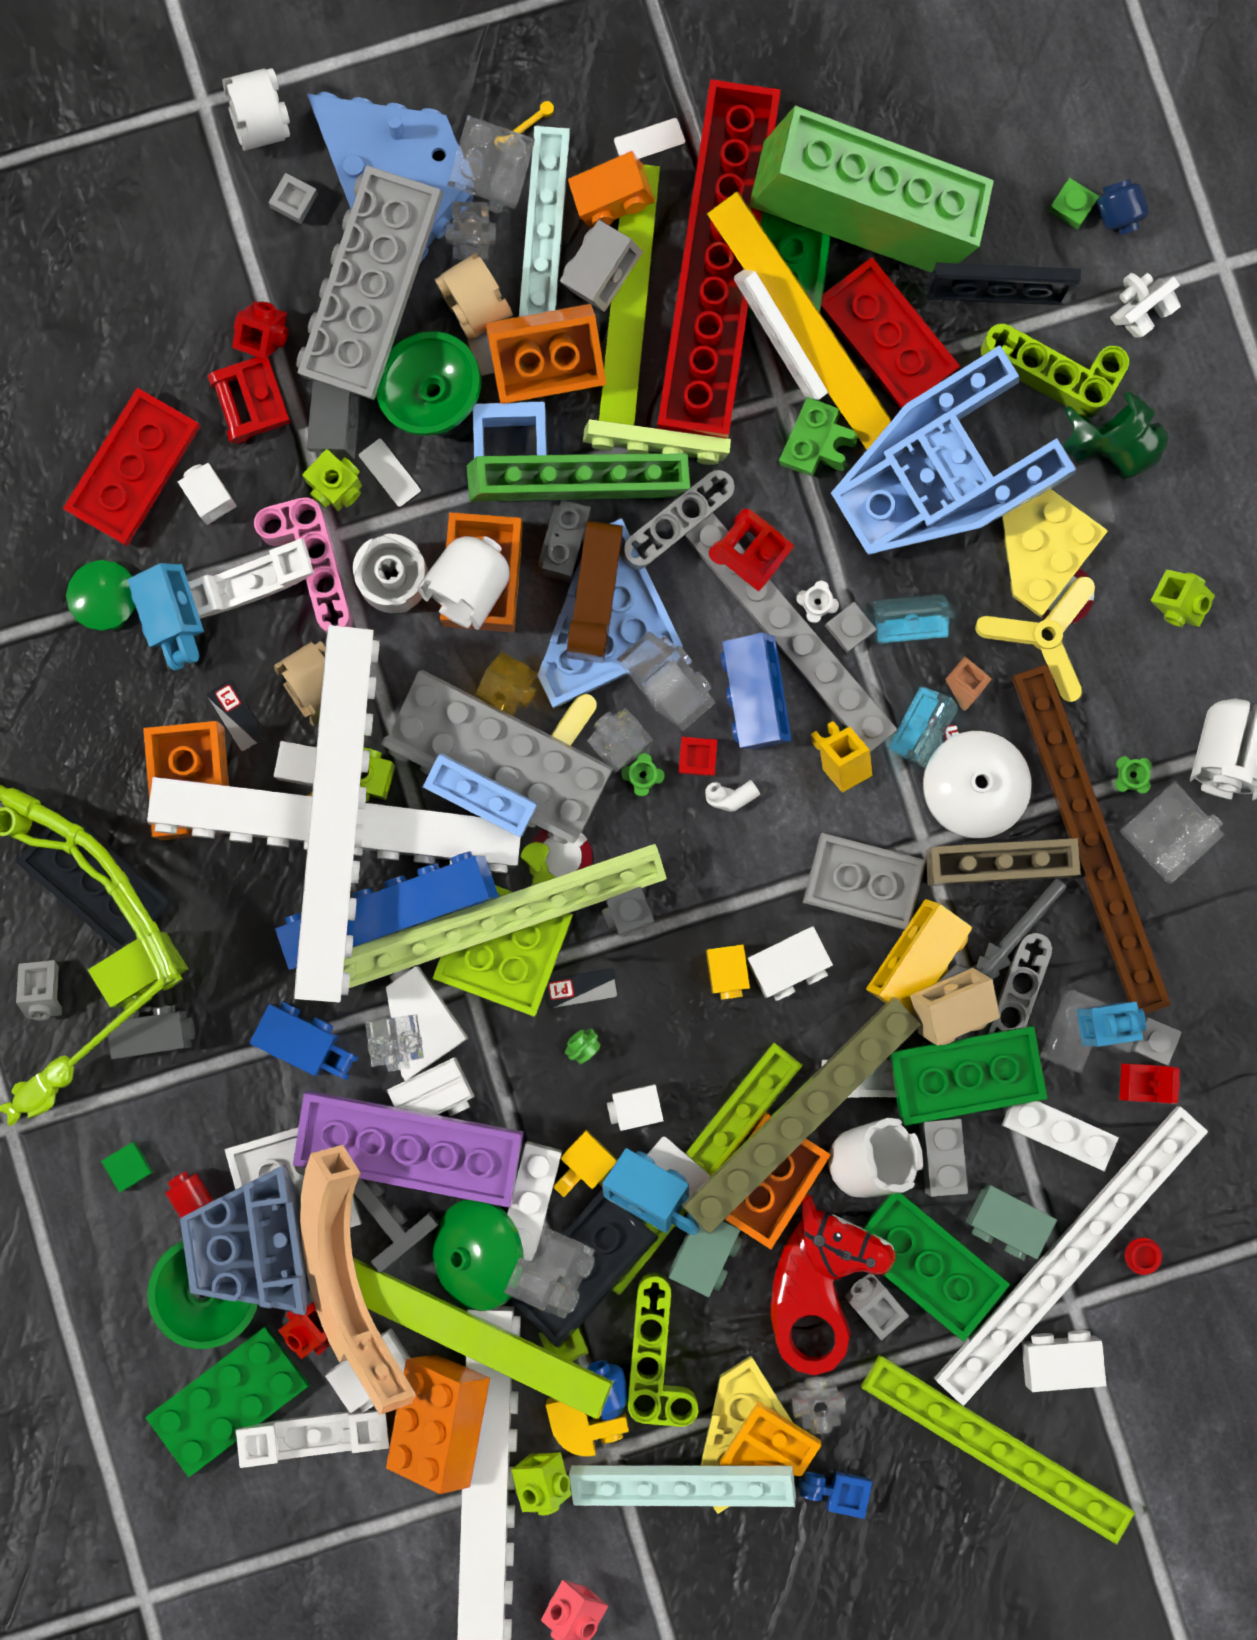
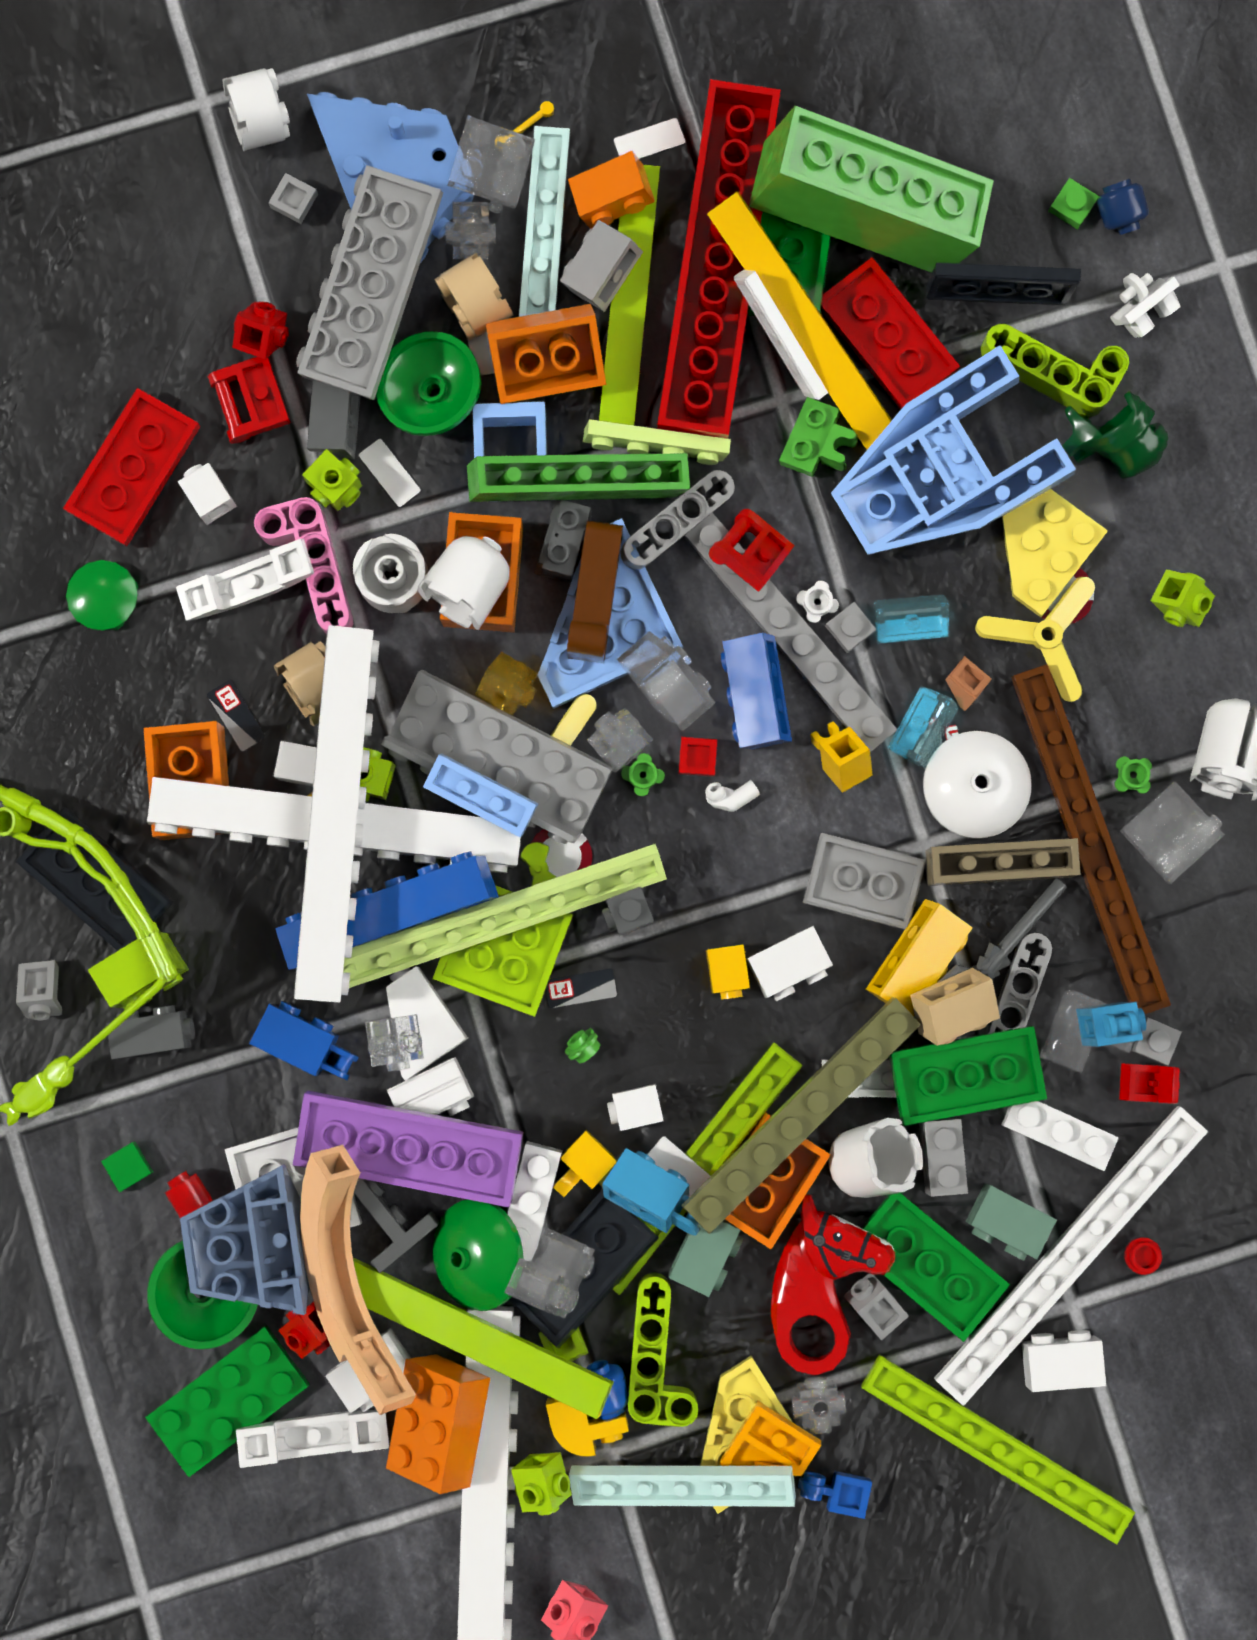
(167, 612): dark azure brick -> none

